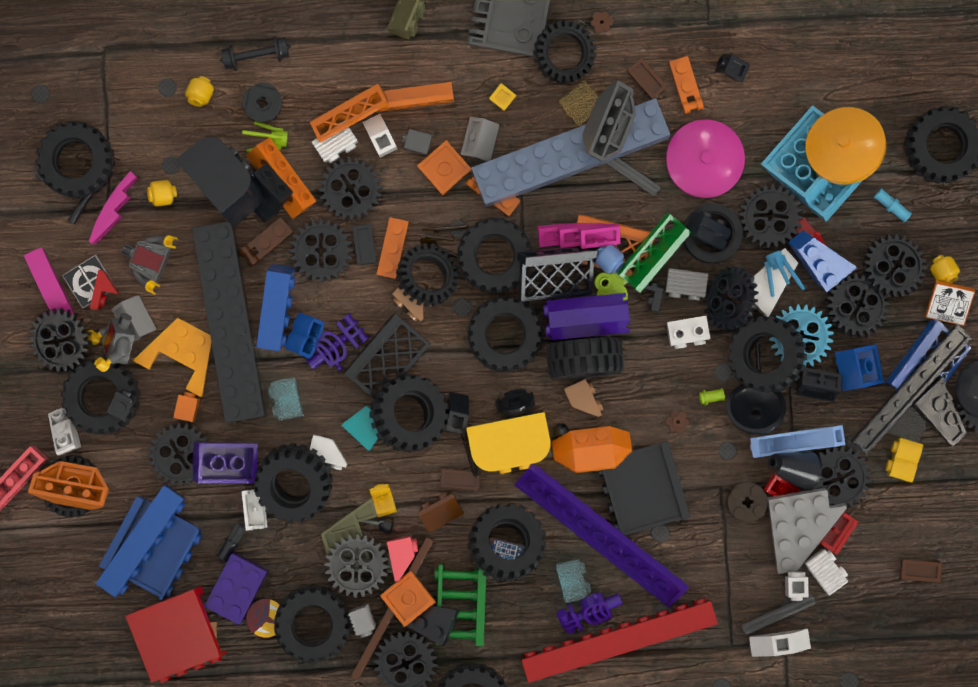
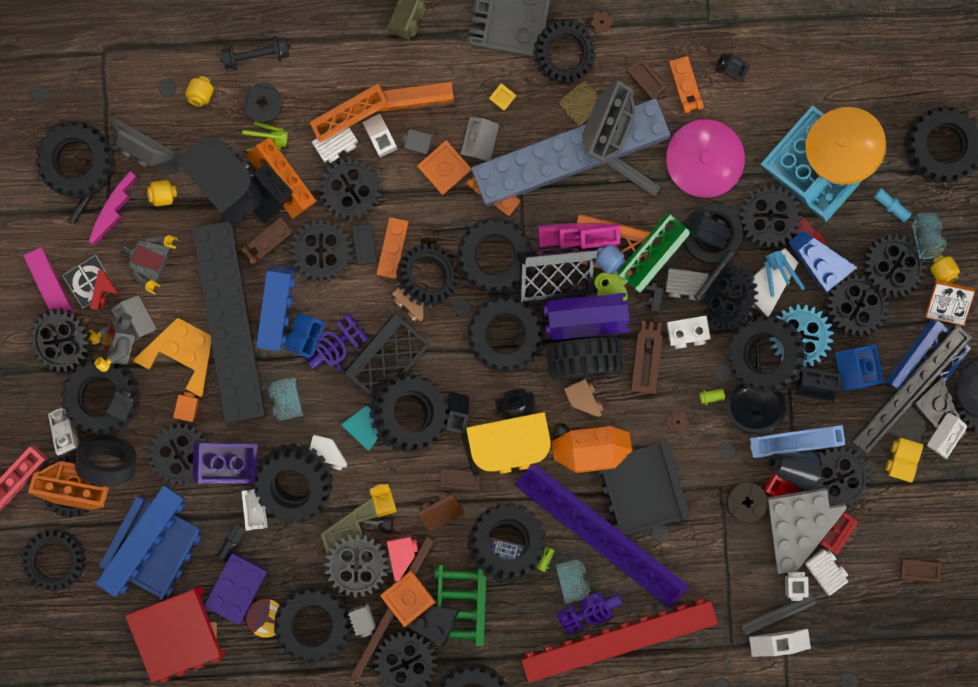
(36, 576): none -> black tyre
(105, 446): none -> black tyre
(140, 146): none -> dark grey wedge
(544, 562): none -> lime pin
(647, 365): none -> reddish brown hinge
(714, 275): none -> black bar
(928, 235): none -> clear light blue brick
(947, 435): none -> white slope

